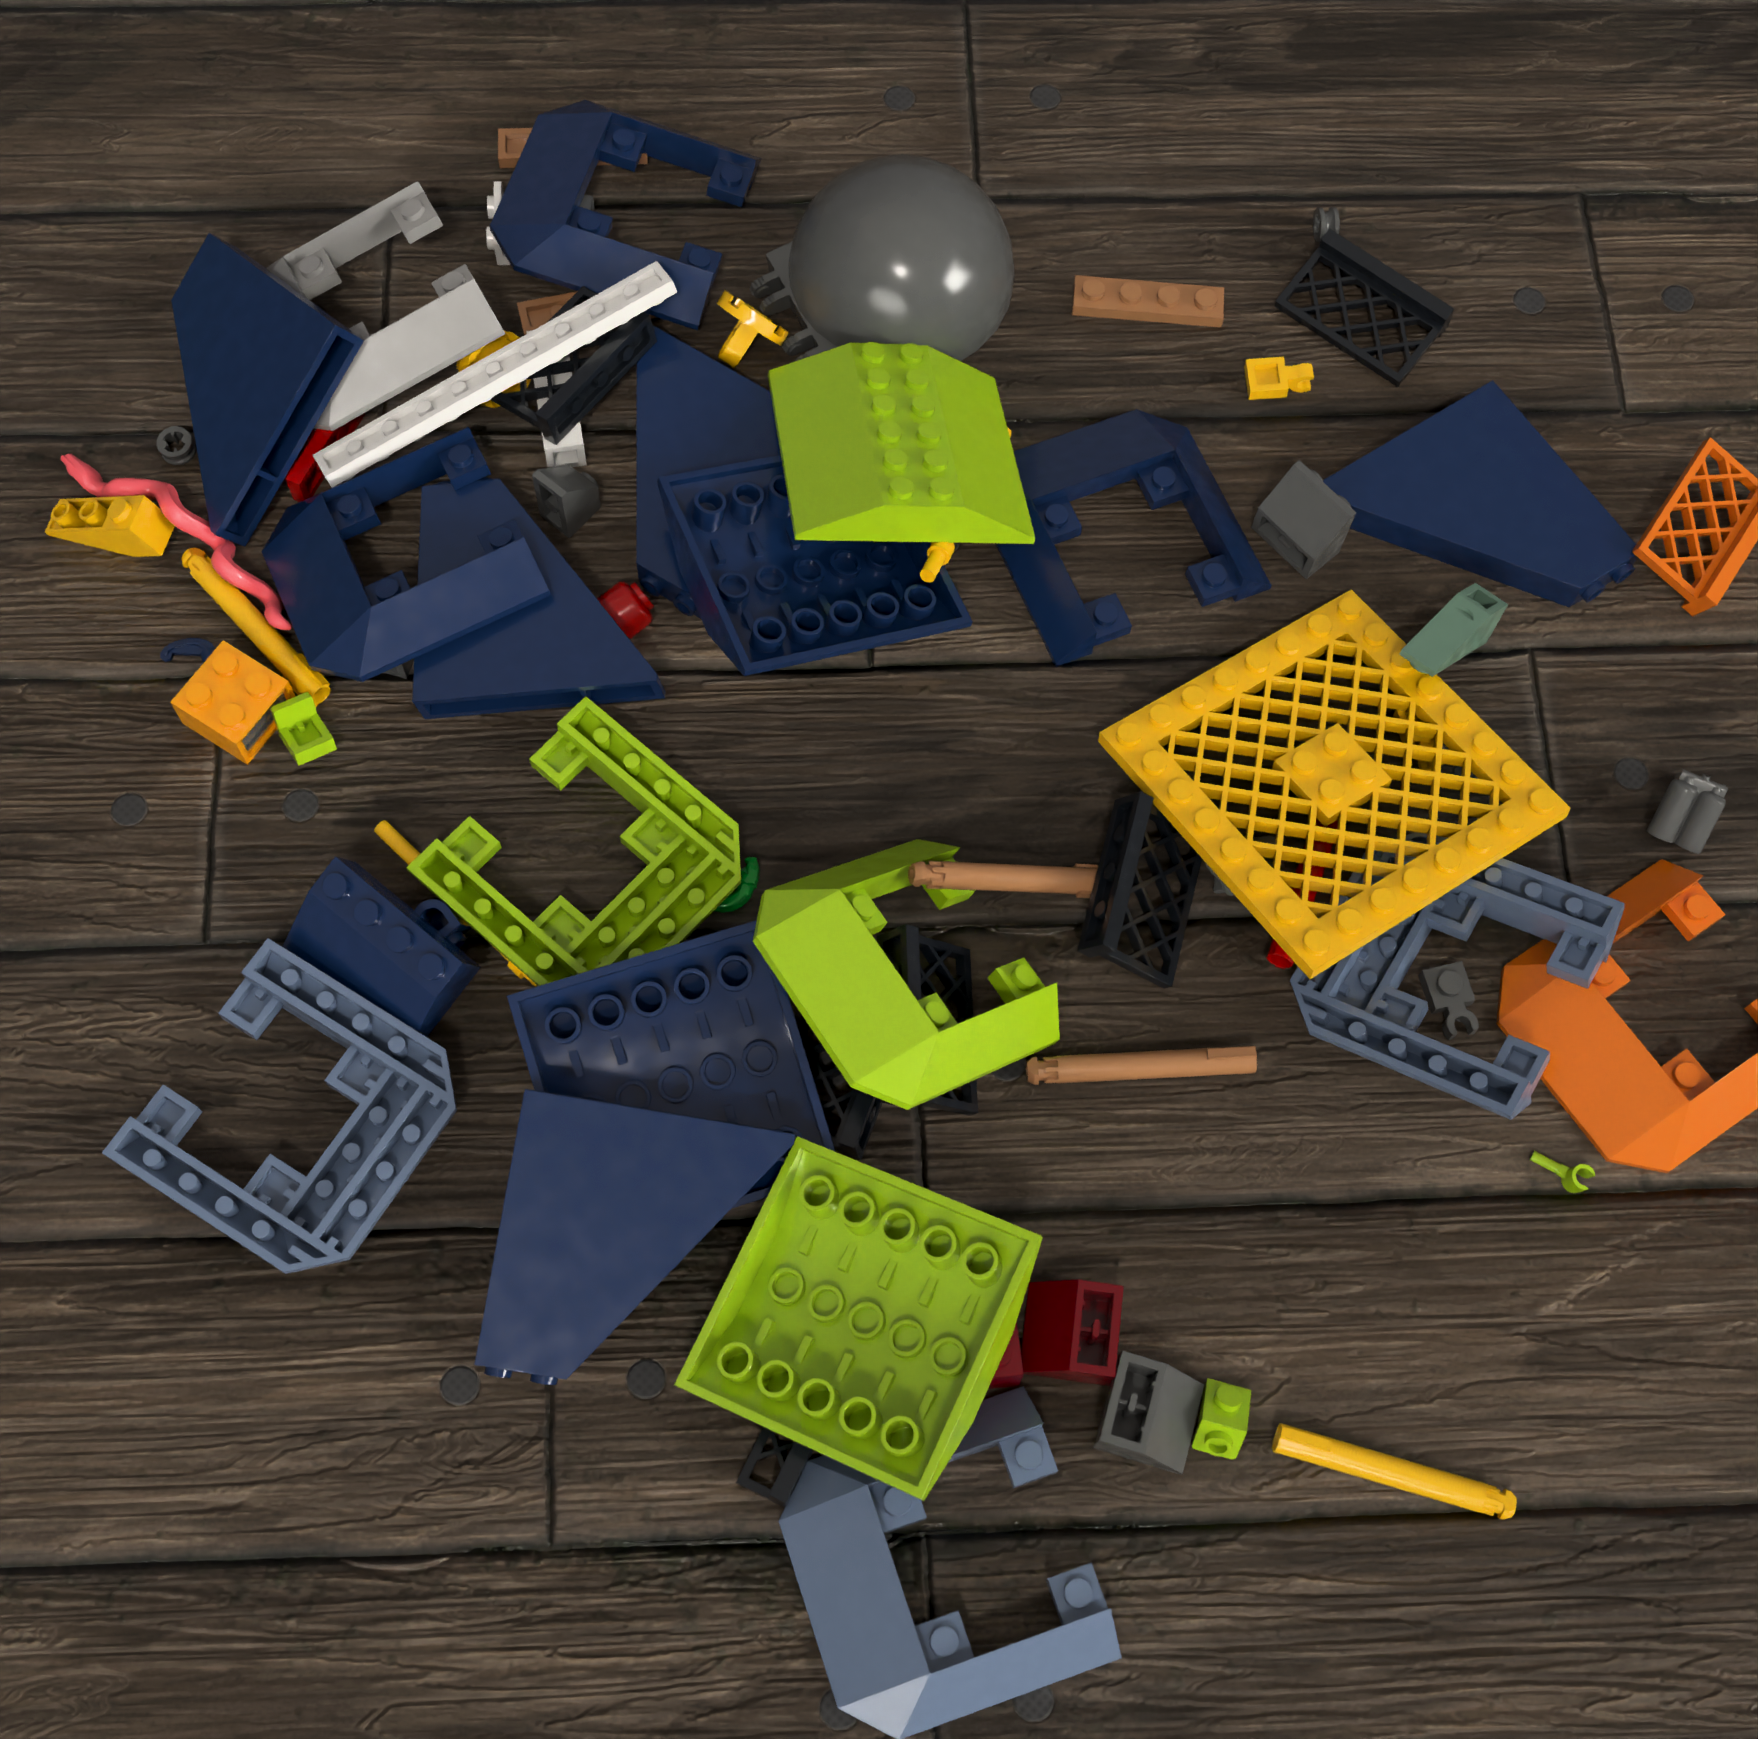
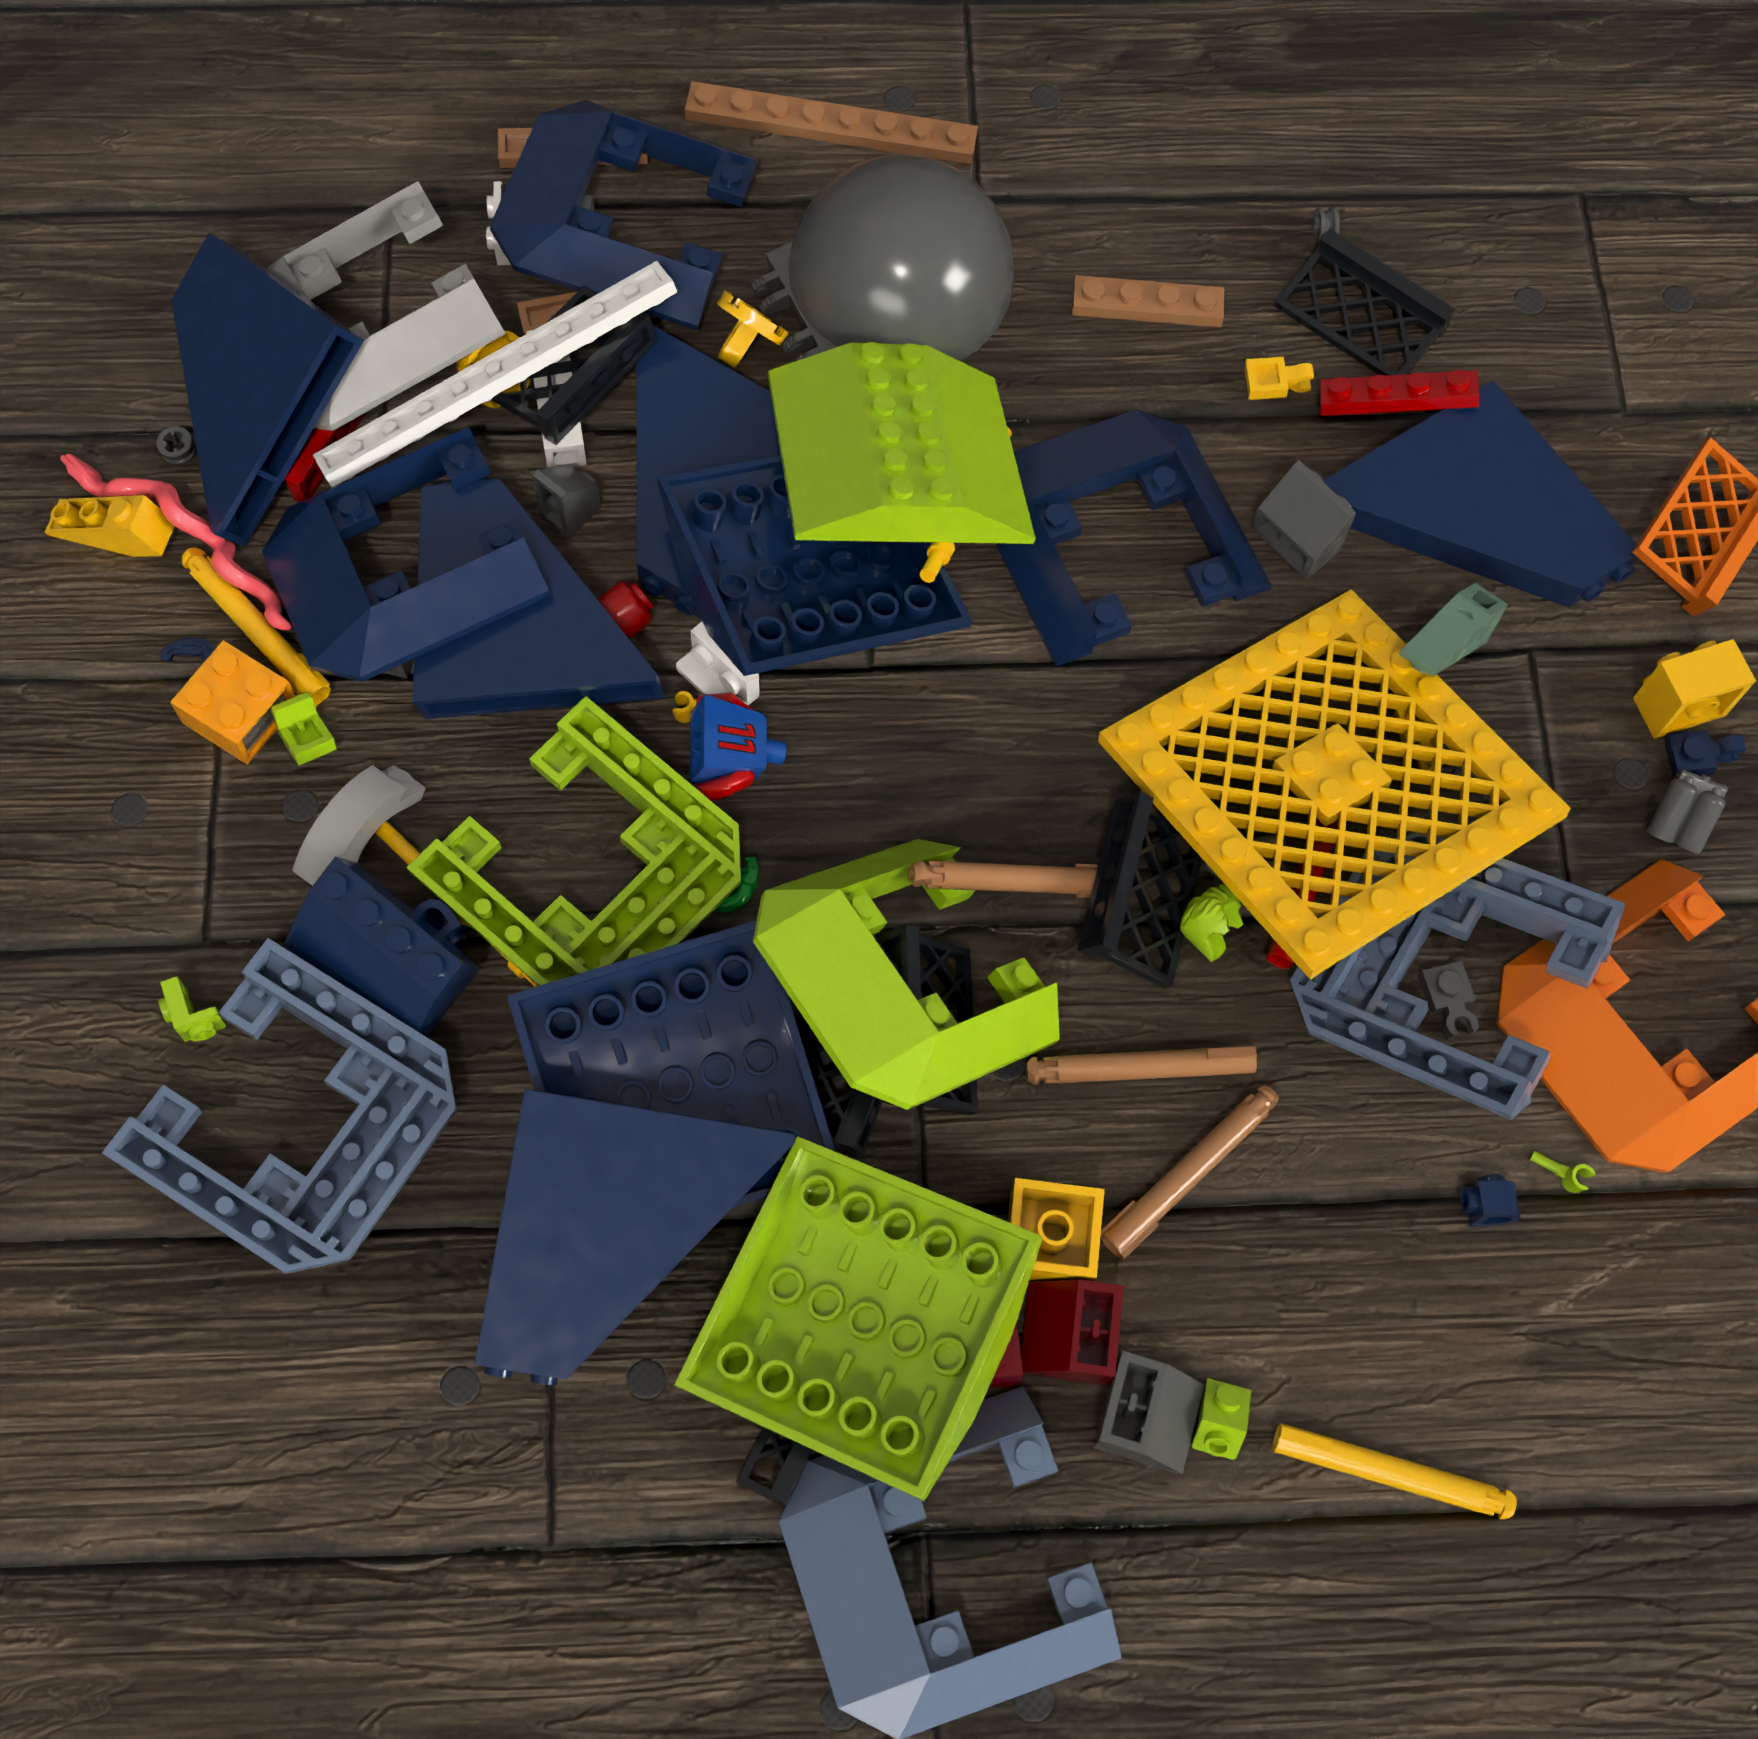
(178, 1009): none -> lime bracket
(354, 817): none -> light grey arch
(713, 671): none -> white bracket
(726, 743): none -> blue torso
(831, 122): none -> medium nougat plate
(1067, 1221): none -> yellow brick
(1142, 1217): none -> medium nougat piece
(1209, 920): none -> lime hair
(1400, 393): none -> red plate
(1490, 1201): none -> dark blue plate
(1693, 687): none -> yellow brick
(1699, 754): none -> dark blue plate

